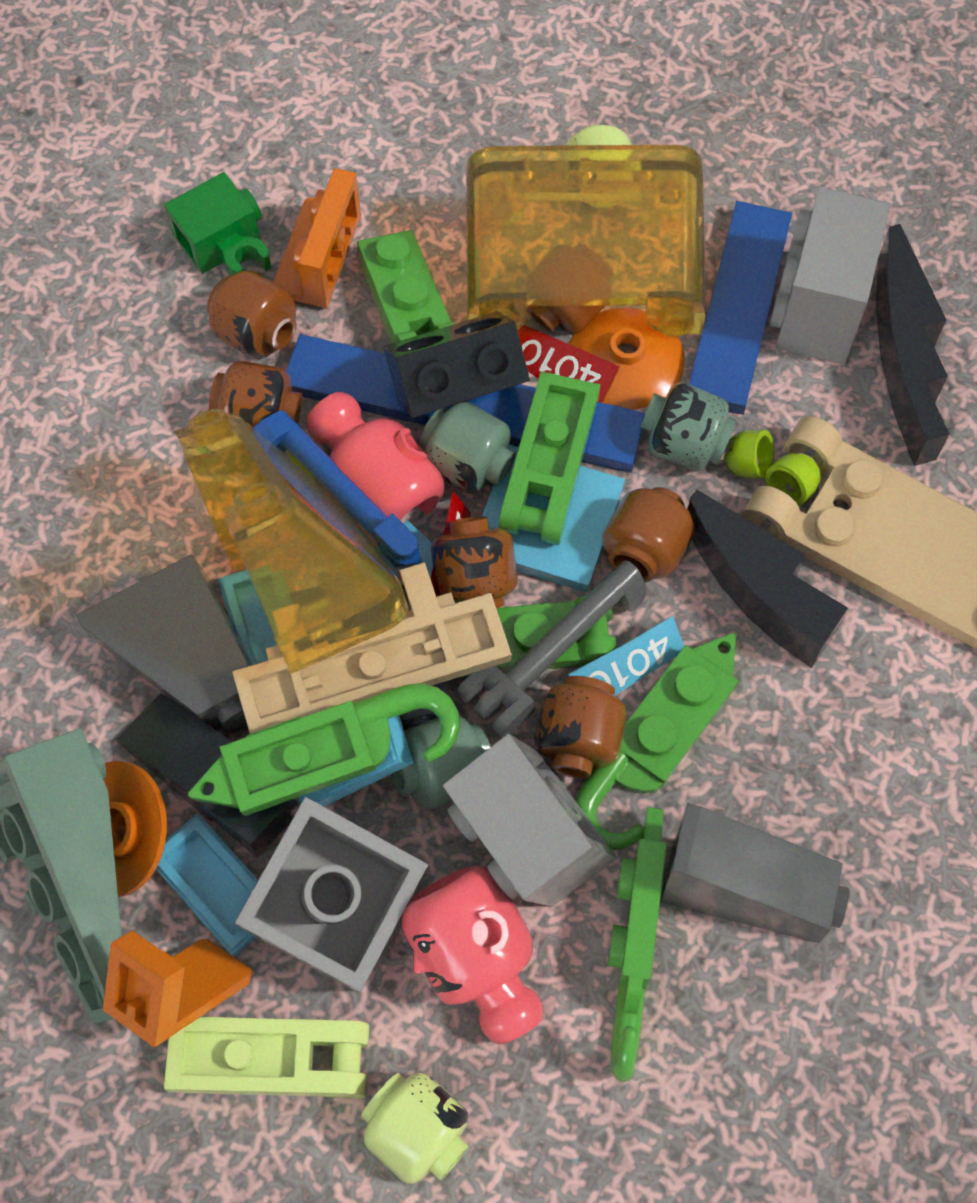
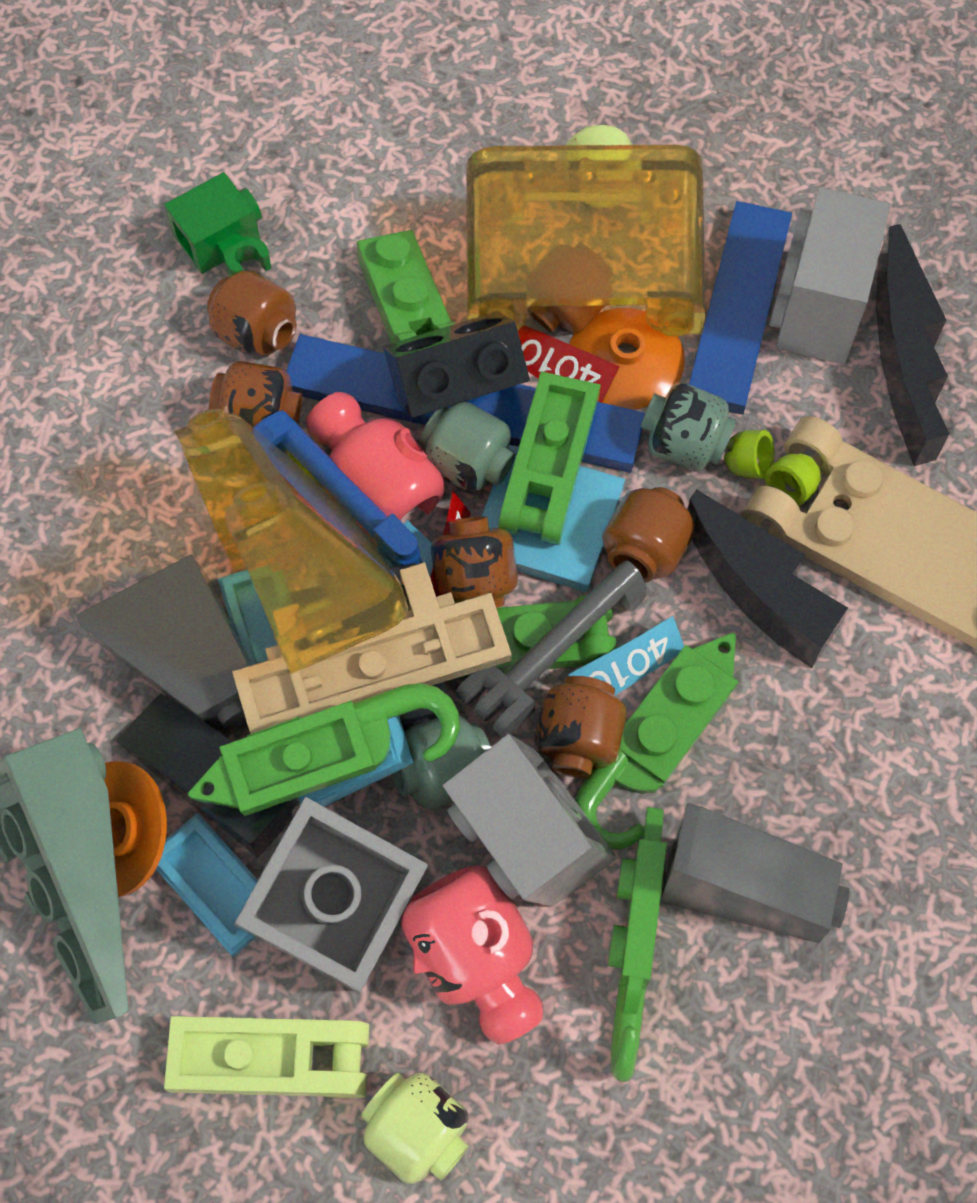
(165, 993): orange bracket -> none
(321, 241): orange bracket -> none

